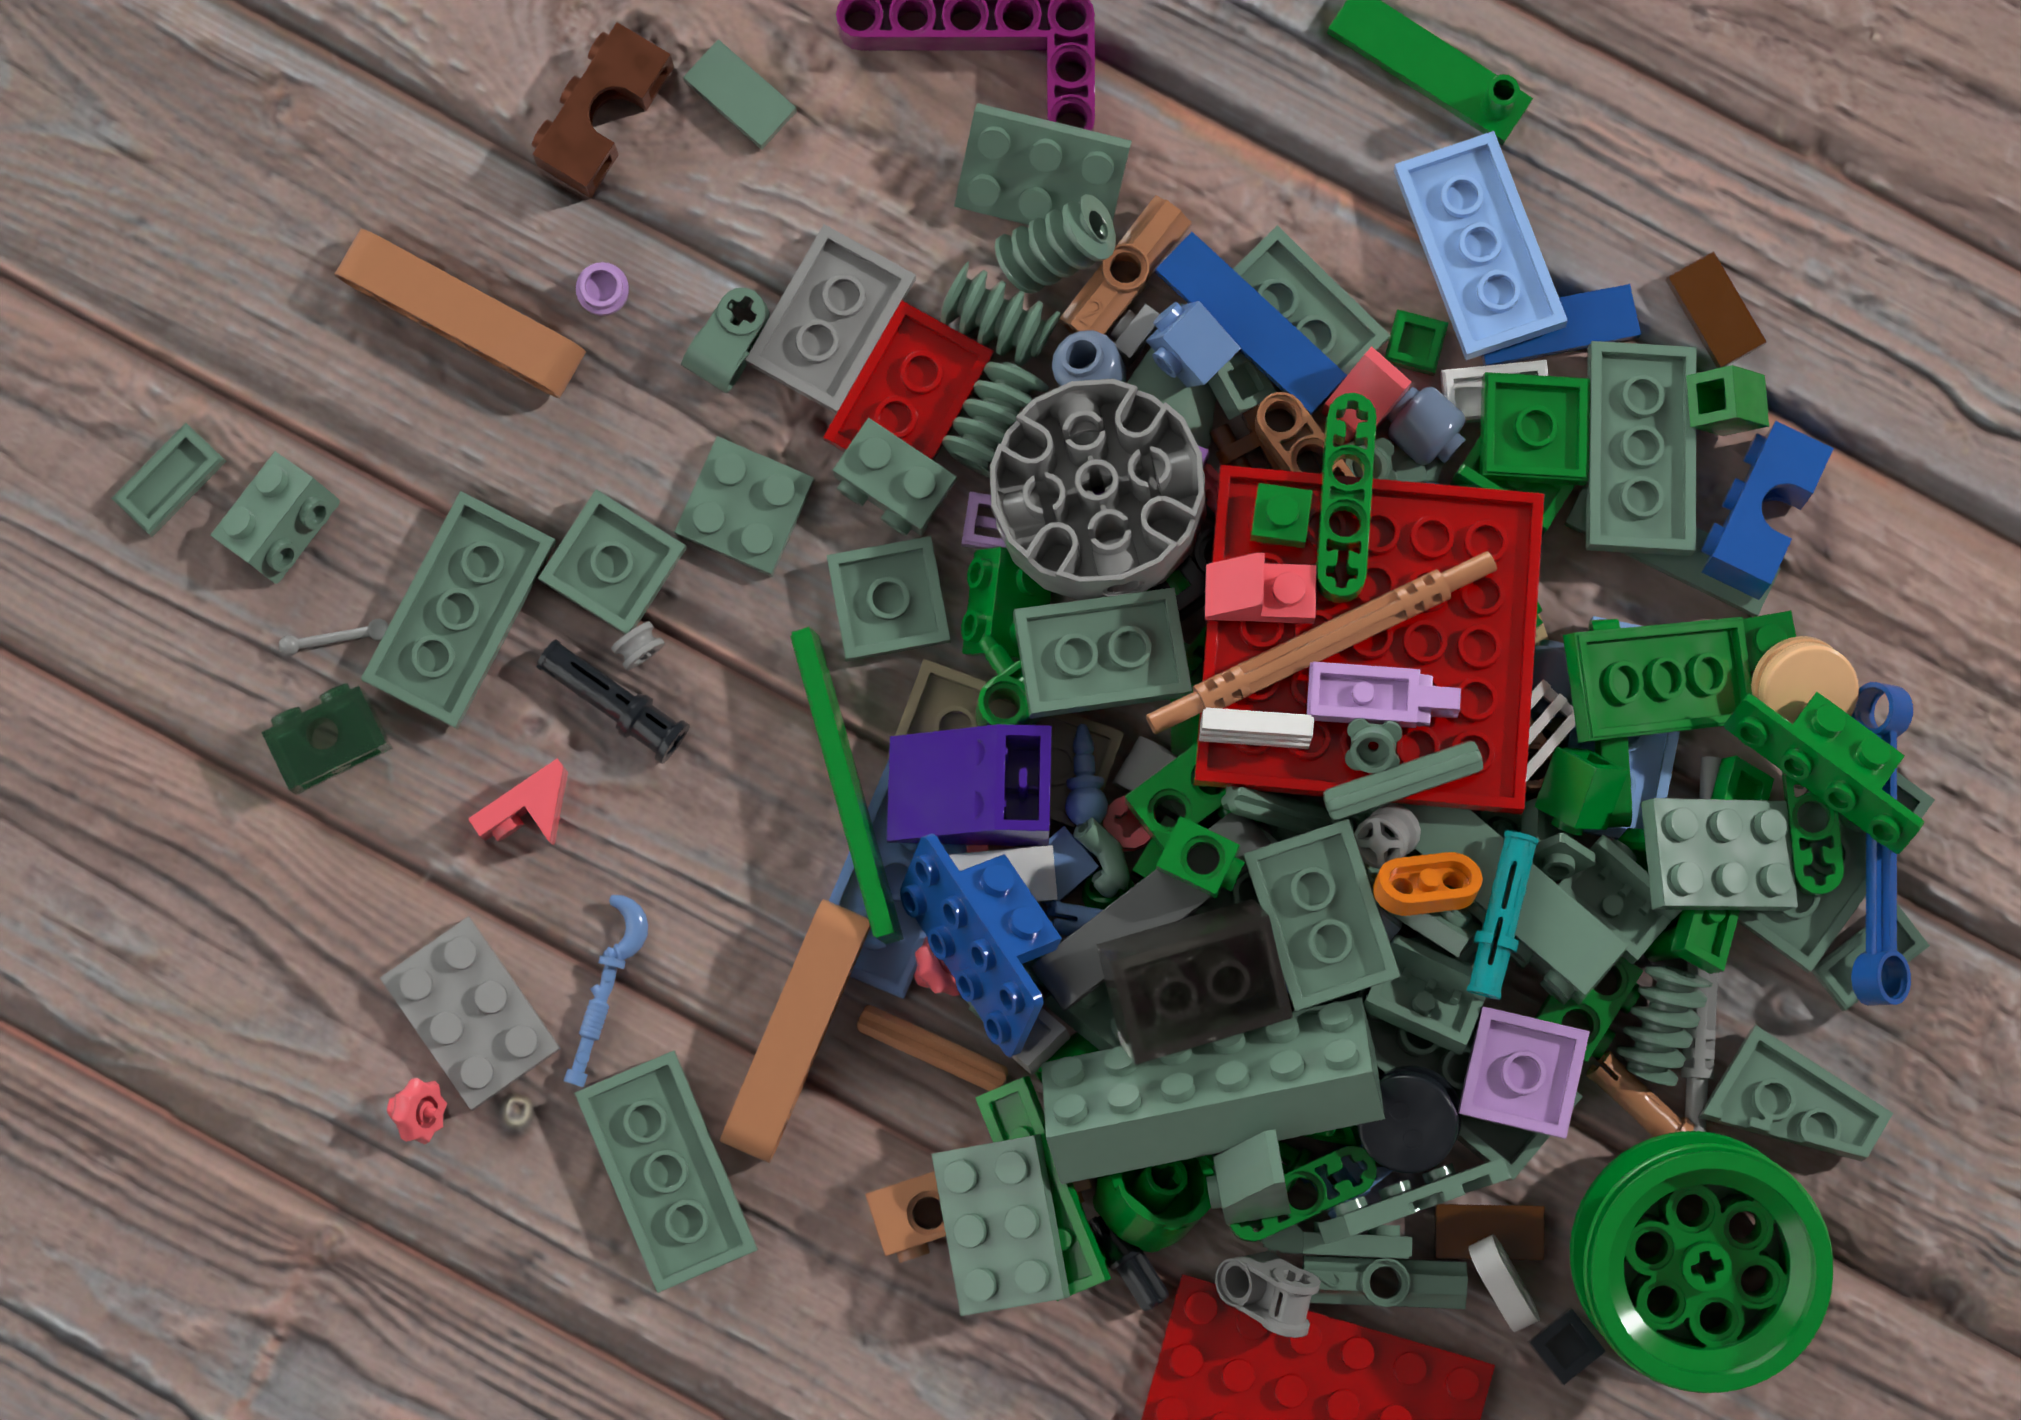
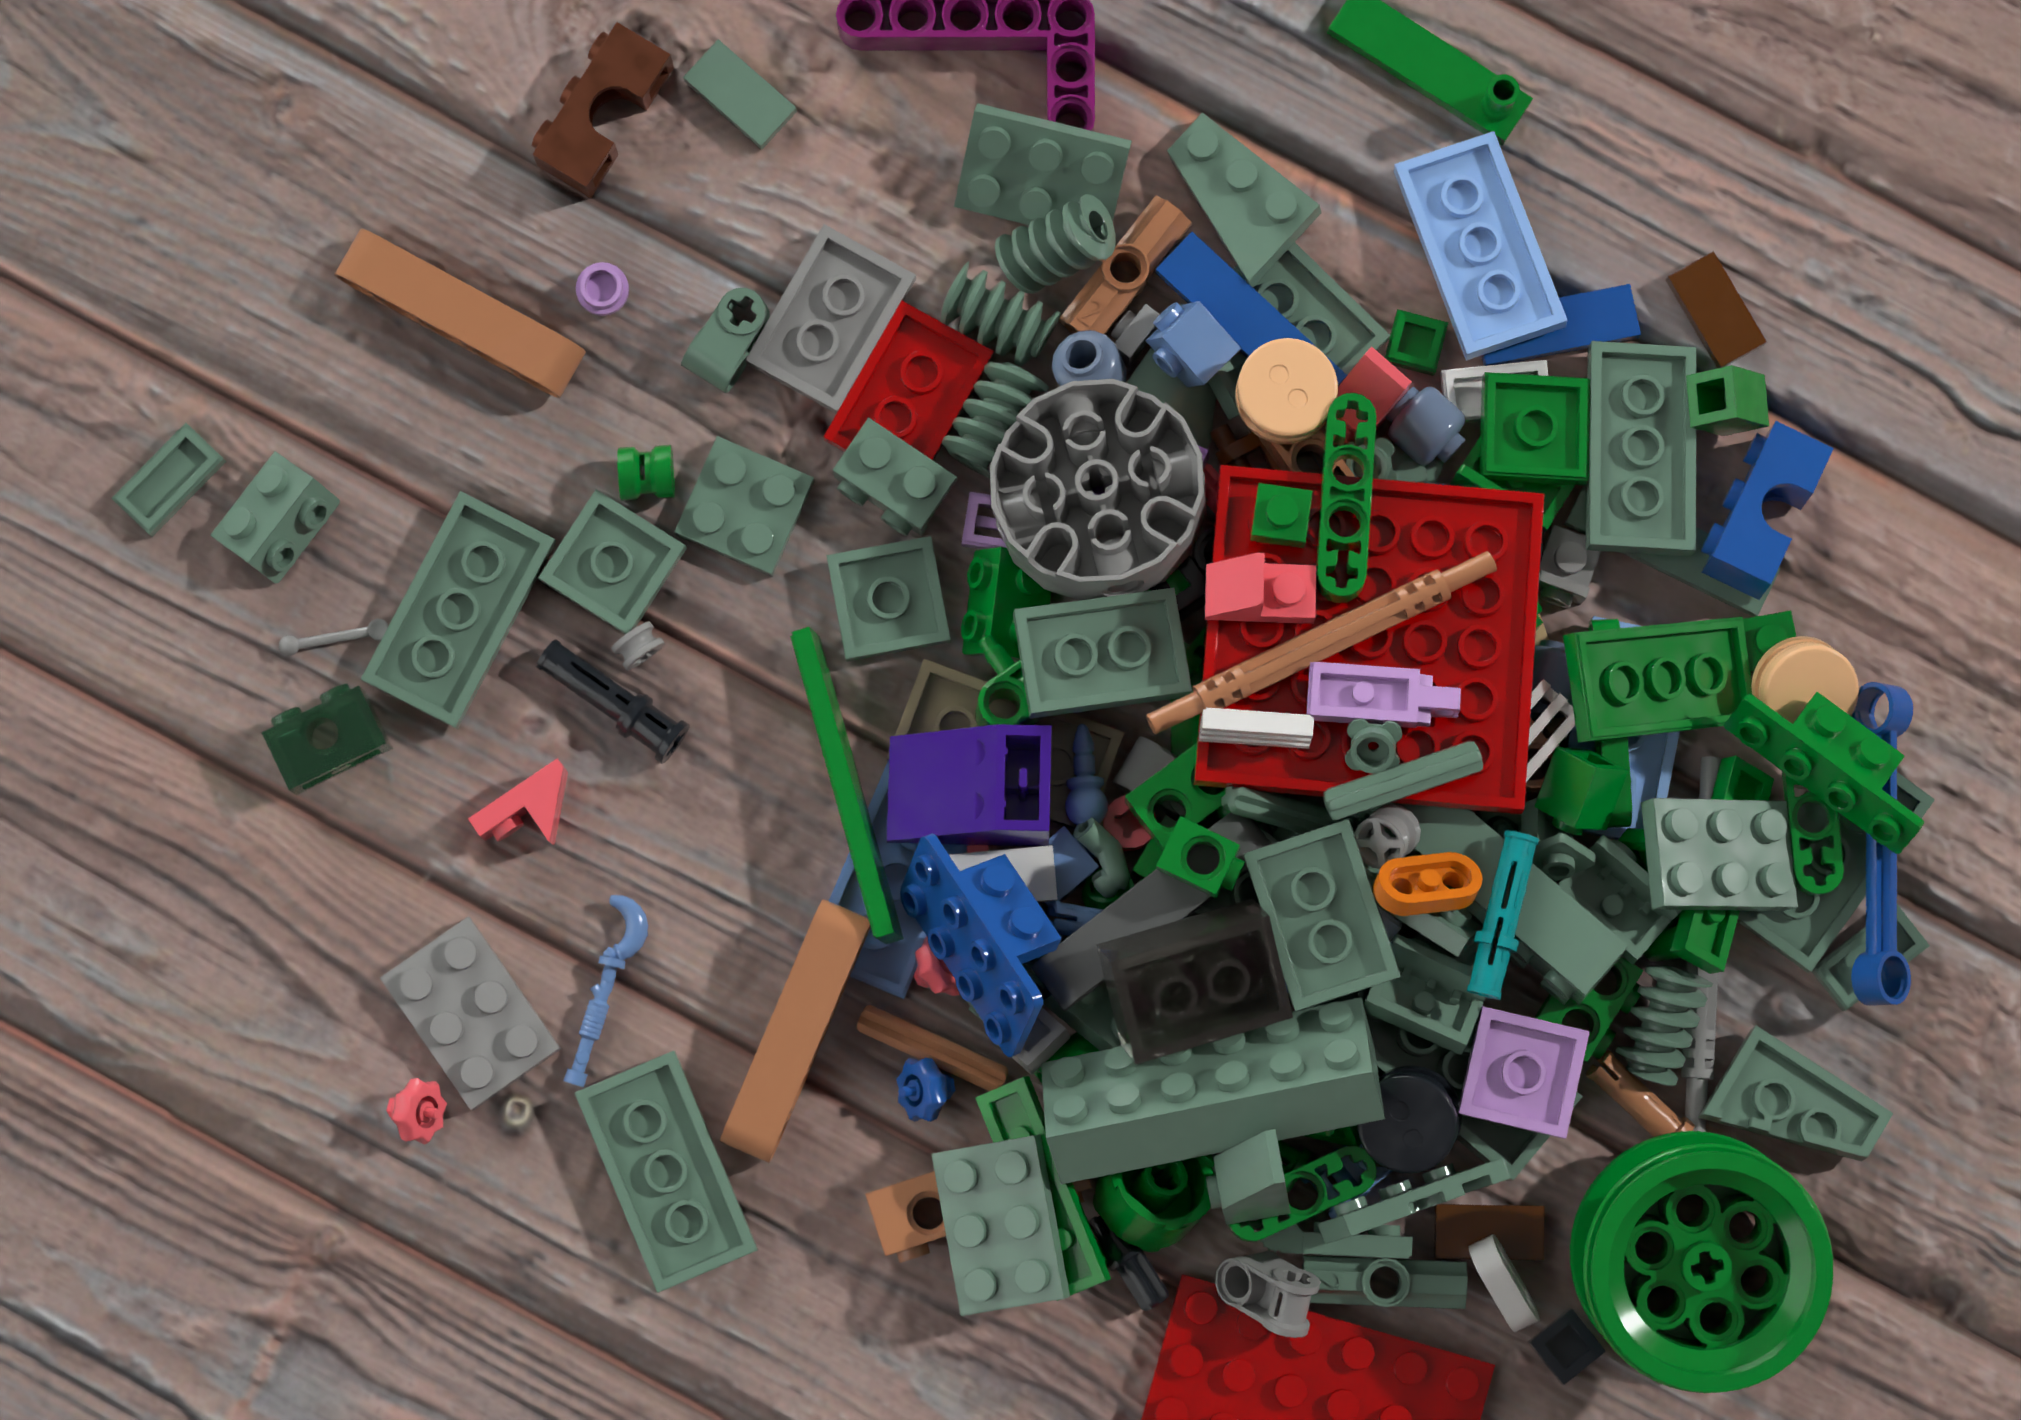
(658, 472): none -> green wheel
(923, 1089): none -> blue piece
(1242, 196): none -> sand green wing
(1286, 390): none -> light nougat head
(1566, 568): none -> light grey bracket

